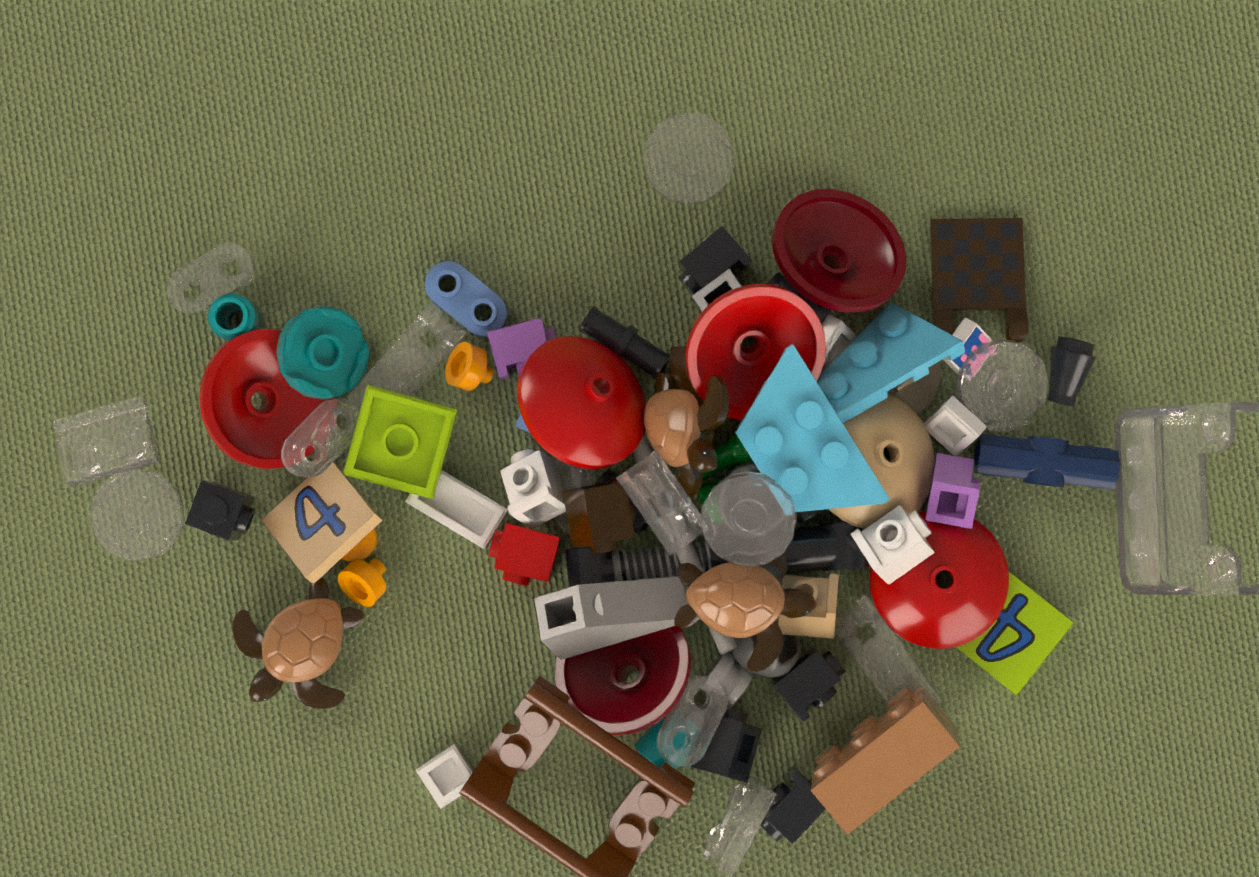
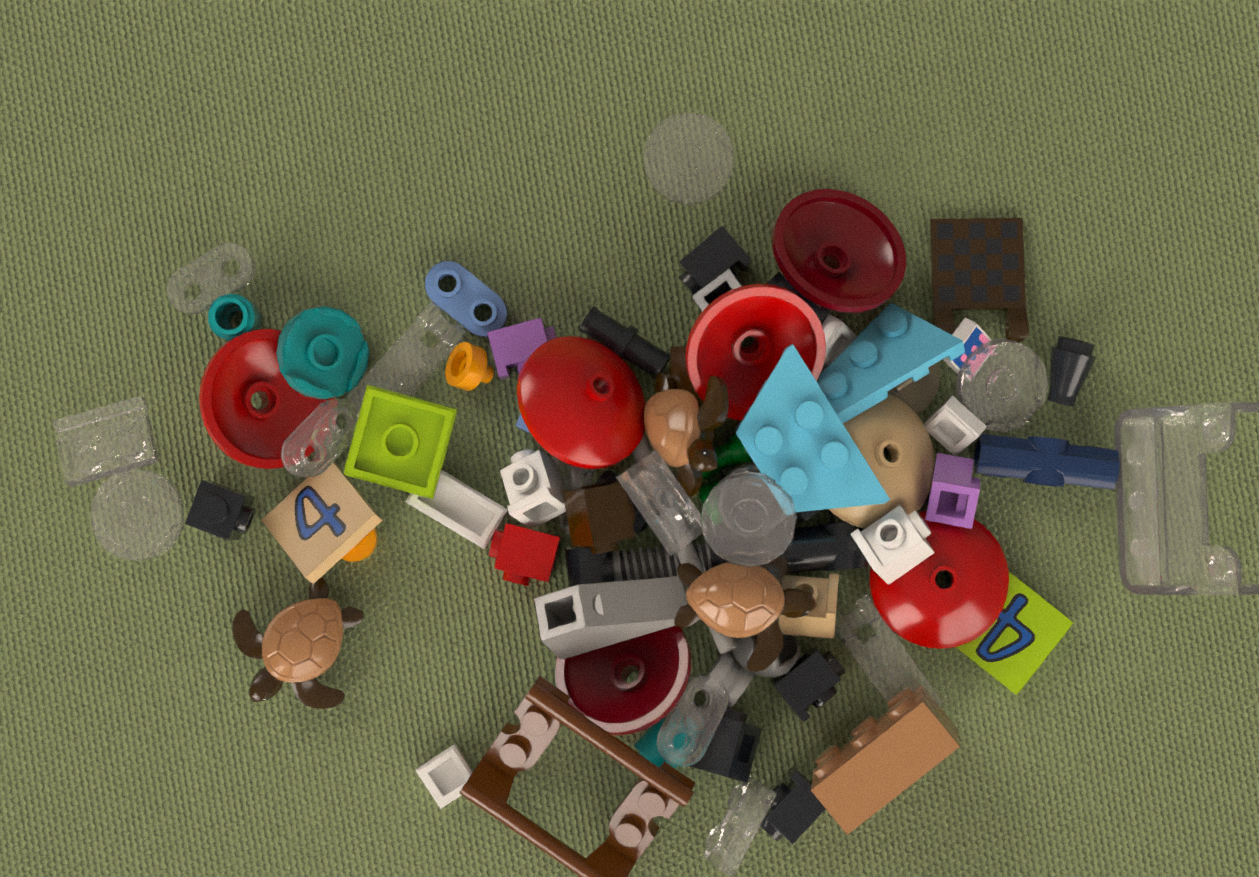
(363, 581): light orange tile -> none

